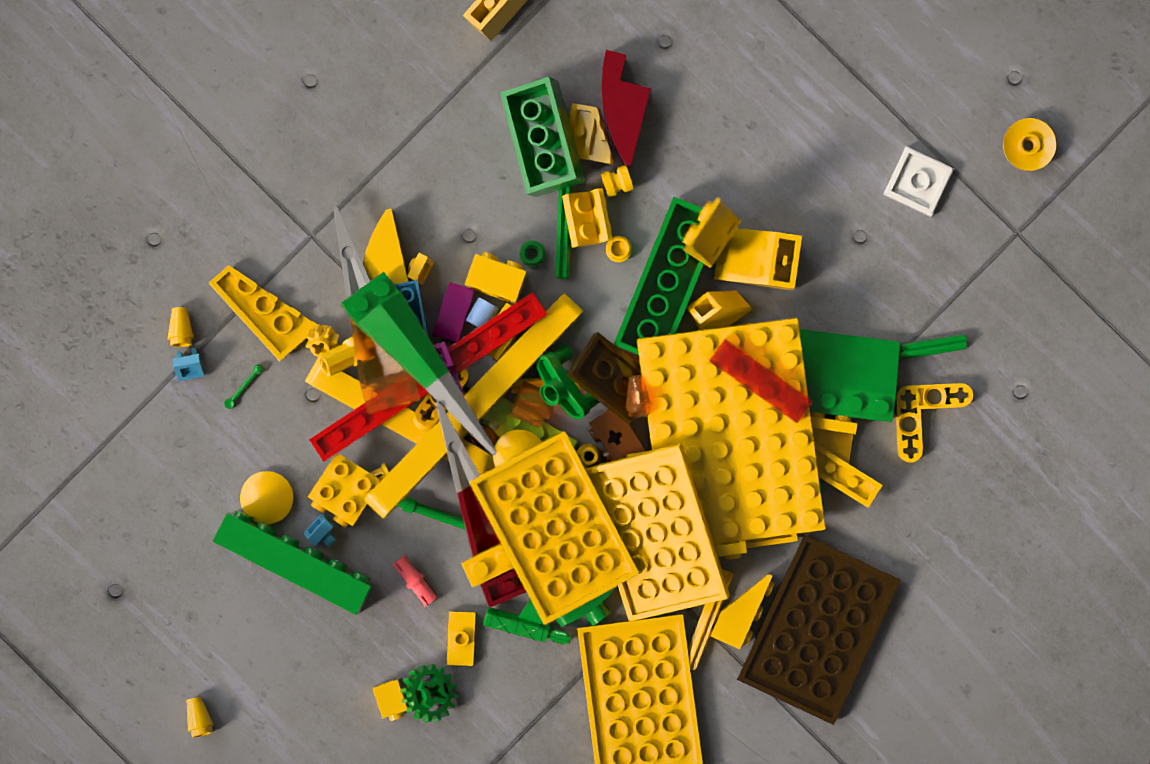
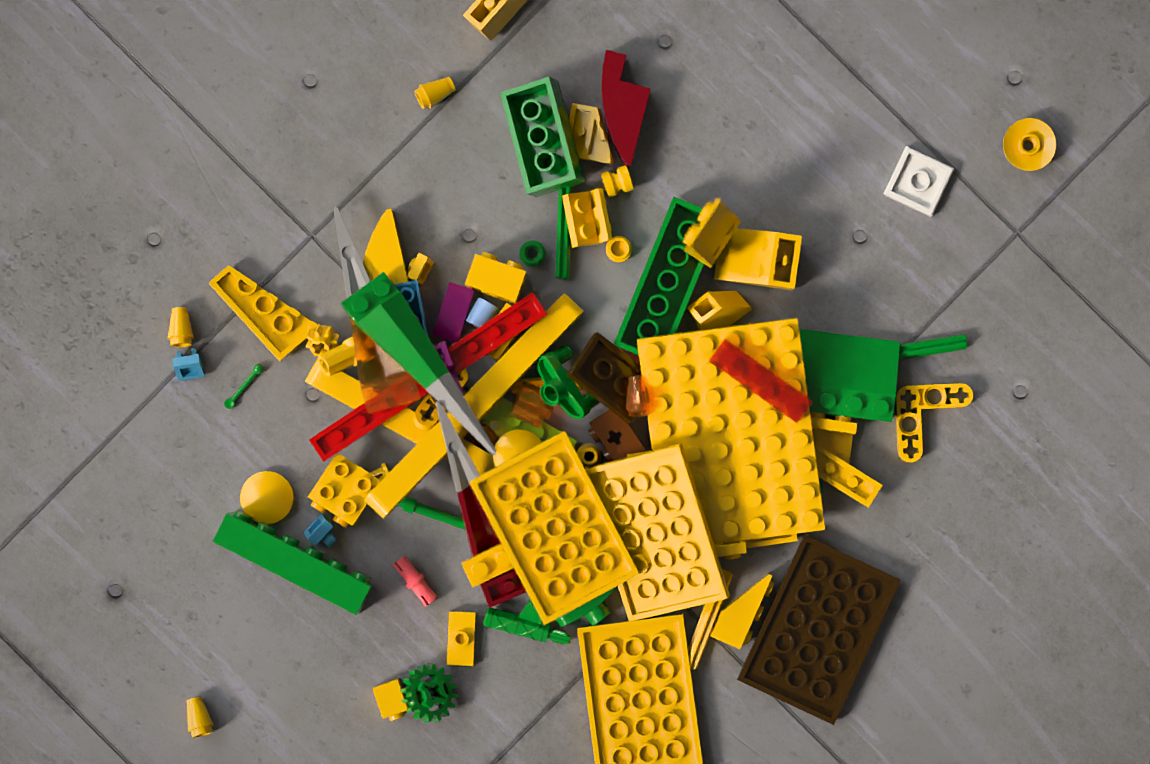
(433, 92): none -> yellow cone

